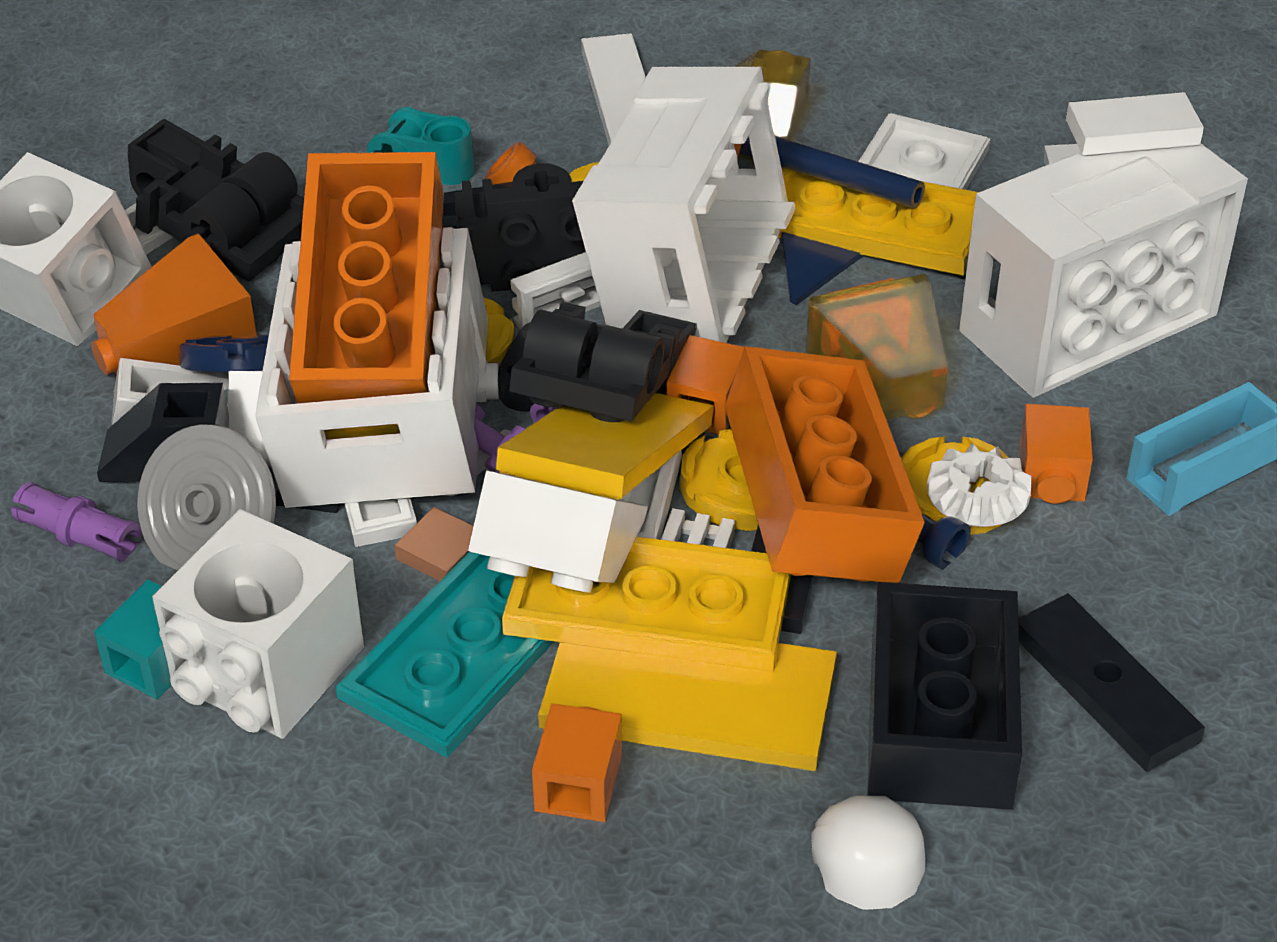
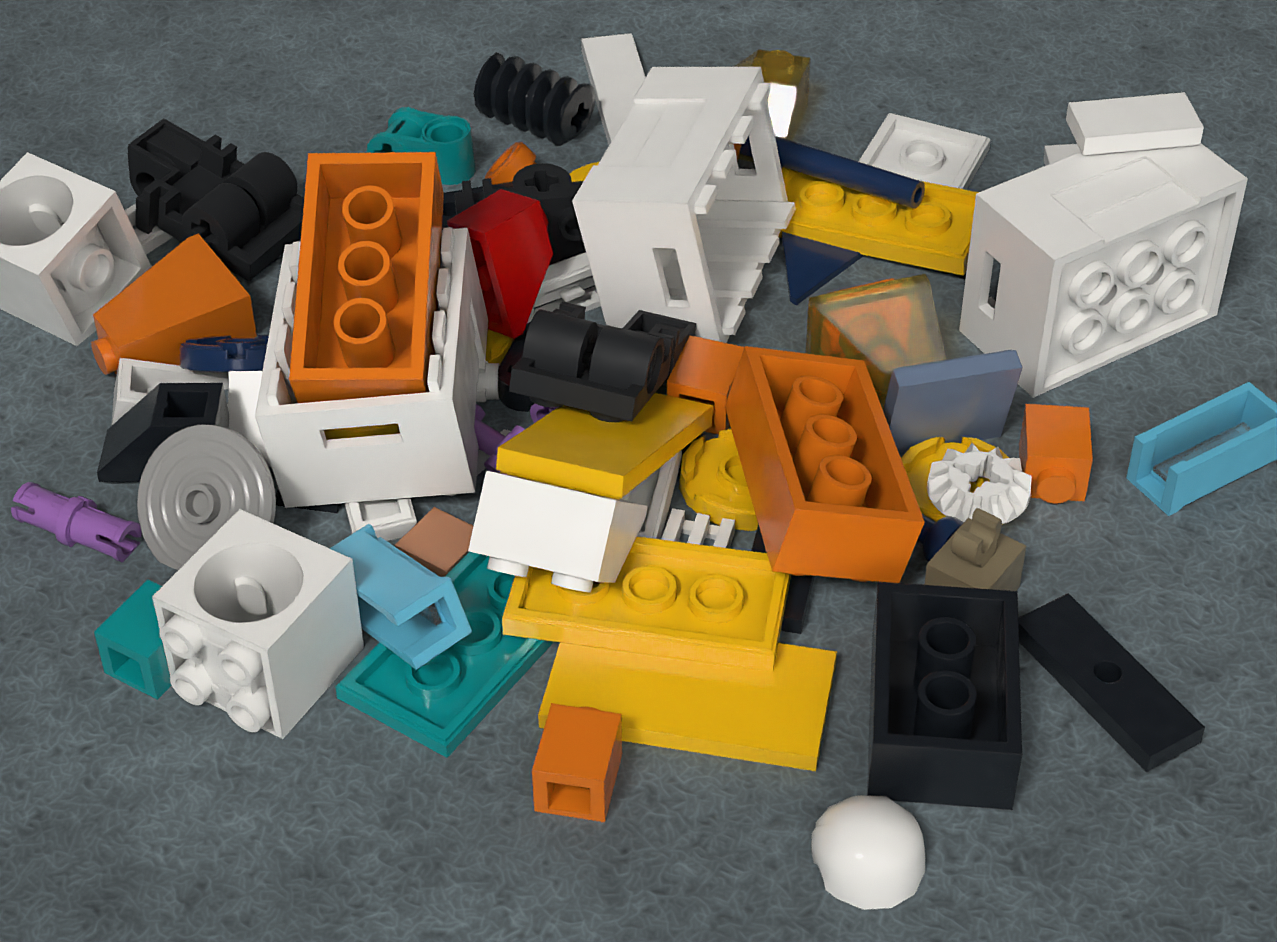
(403, 600): none -> medium azure window
(509, 254): none -> red slope
(533, 98): none -> black piece
(952, 398): none -> sand blue tile
(978, 557): none -> dark tan brick

